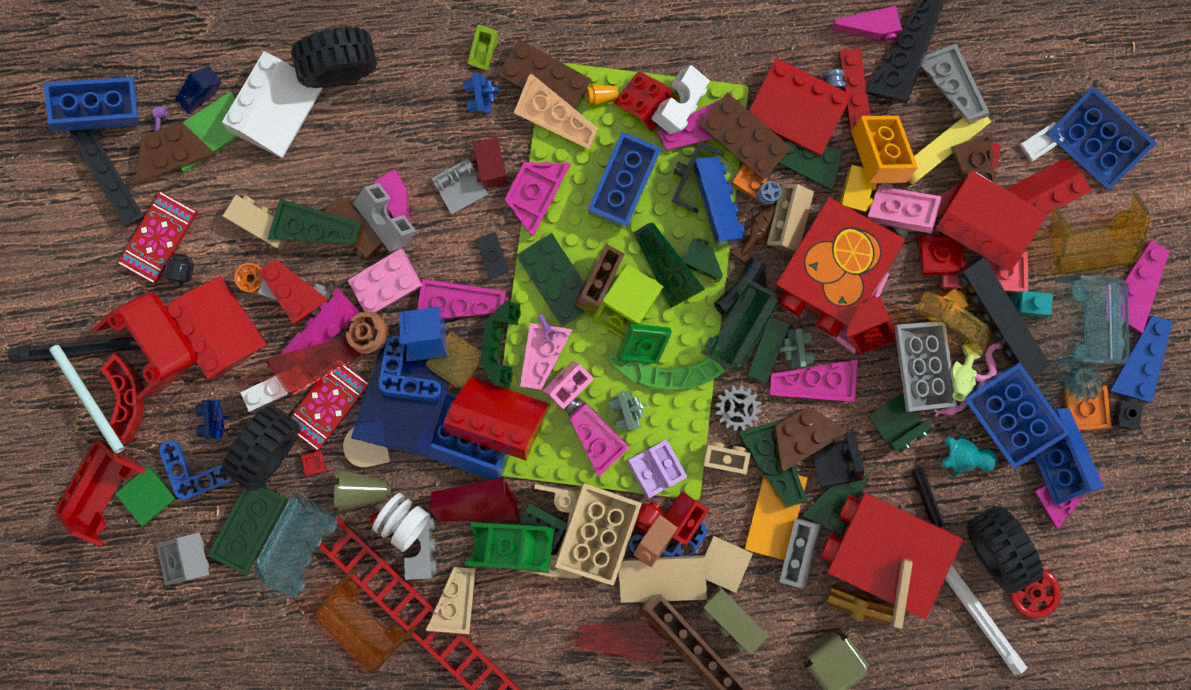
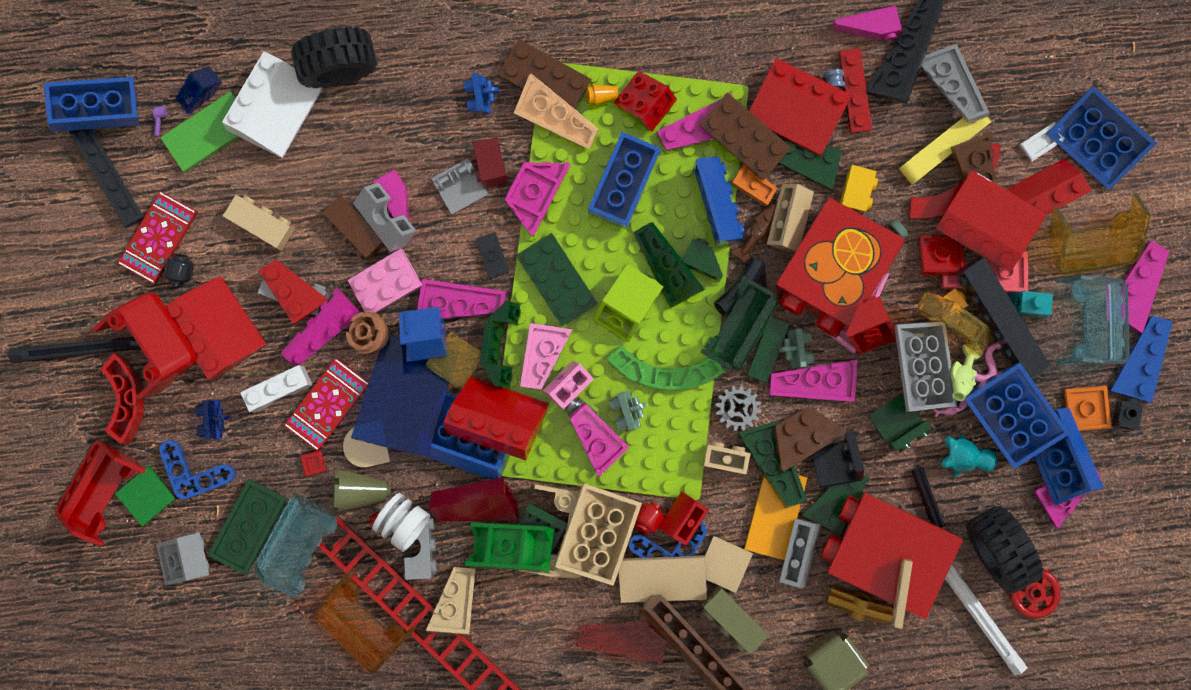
(87, 399): light aqua piece -> none
(169, 151): reddish brown wing -> none
(242, 277): orange wheel -> none
(260, 448): black tyre -> none
(306, 366): clear red wing -> none
(307, 224): dark green wing -> none
(395, 376): blue beam -> none
(483, 47): lime slope -> none
(547, 328): medium lavender hand -> none
(598, 279): reddish brown brick -> none
(644, 343): green tile -> none
(655, 541): nougat slope -> none
(656, 469): lavender slope -> none
(685, 171): black piece -> none
(690, 87): white arch -> none
(772, 189): sand blue wheel -> none
(884, 149): light orange brick -> none
(904, 209): bright pink plate -> none
(1083, 383): clear light blue gear -> none

